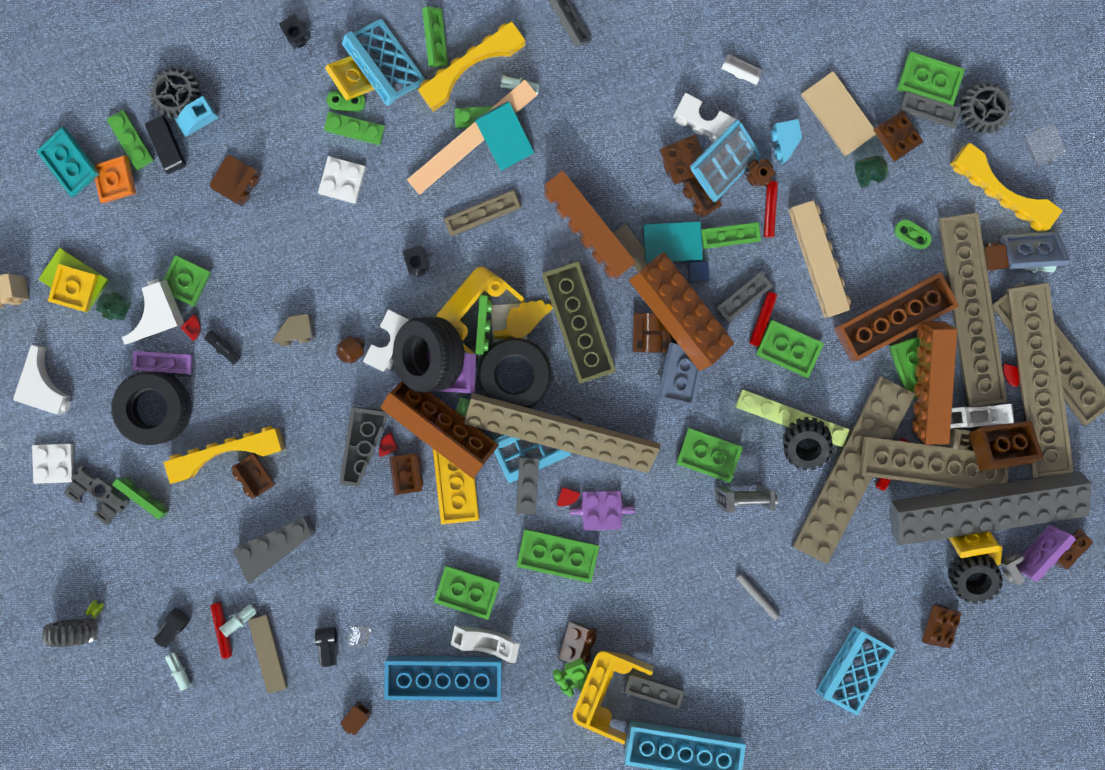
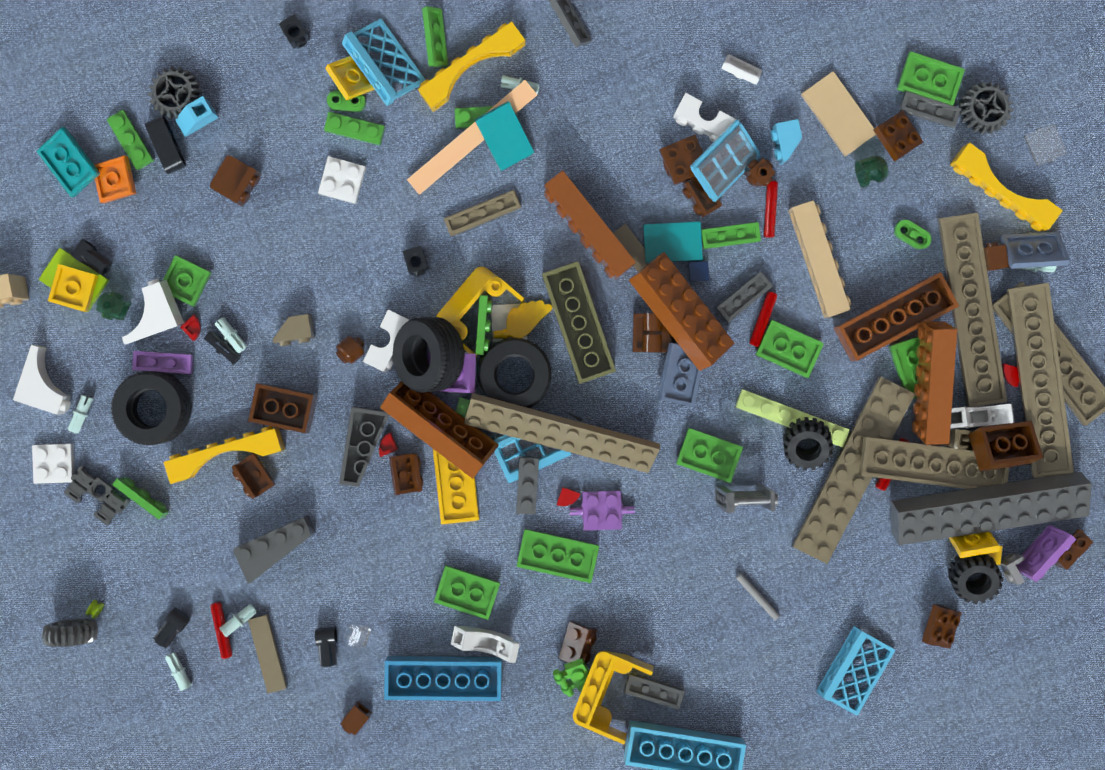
(80, 414): none -> light aqua axle
(88, 254): none -> black piece
(230, 335): none -> light aqua axle
(282, 408): none -> reddish brown brick

